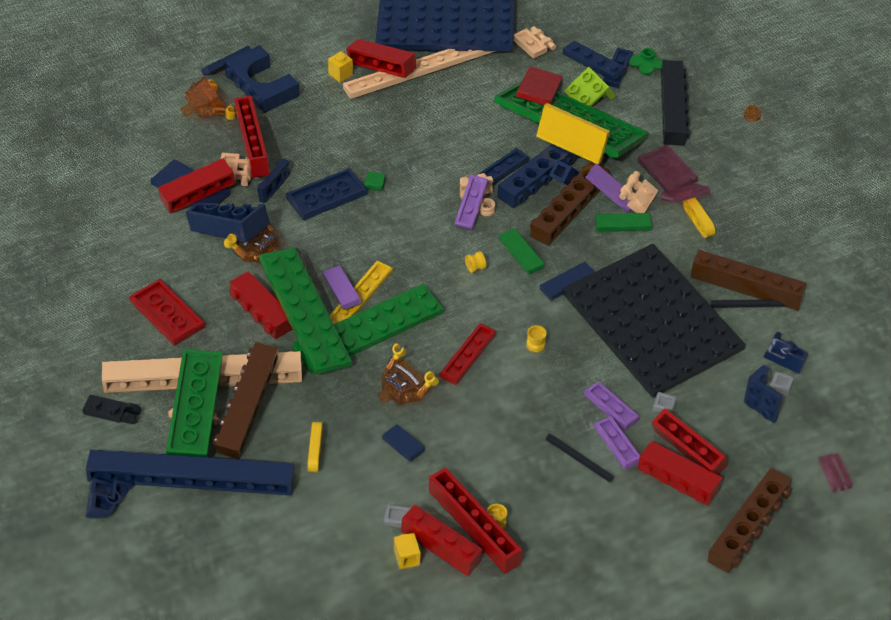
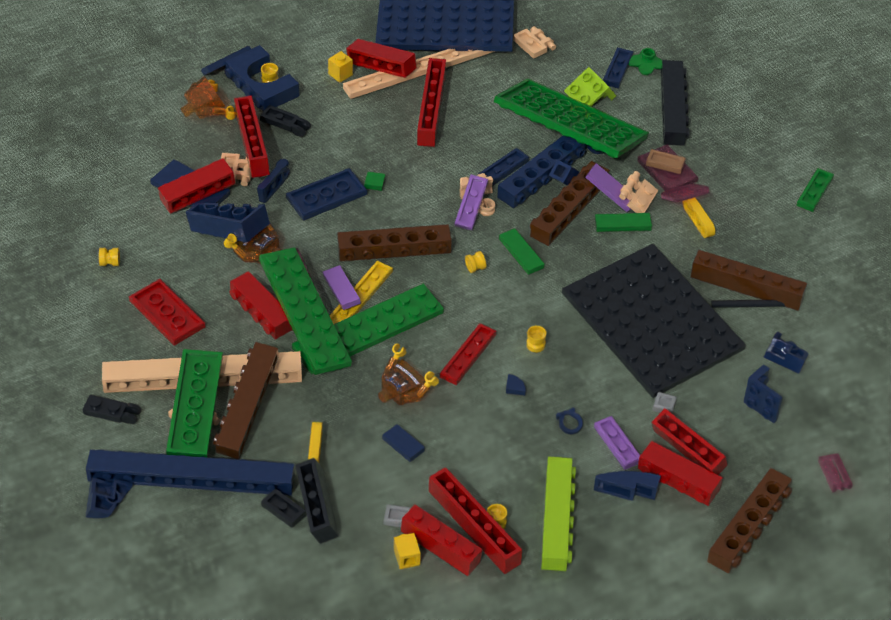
(109, 256): none -> yellow wheel
(269, 72): none -> yellow wheel
(283, 508): none -> black plate
(285, 120): none -> black hinge
(317, 501): none -> black brick
(394, 242): none -> reddish brown brick
(431, 102): none -> red brick
(515, 385): none -> dark blue tile
(539, 86): red tile -> none
(553, 287): dark blue tile -> none
(557, 514): none -> lime brick
(560, 416): none -> dark blue piece
(572, 133): yellow tile -> none
(580, 458): black bar -> none
(594, 60): dark blue plate -> none
(611, 405): medium lavender tile -> none
(628, 484): none -> dark blue slope
(665, 161): none -> medium nougat tile
(752, 113): clear orange plate -> none
(781, 383): light grey tile -> none
(815, 190): none -> green tile

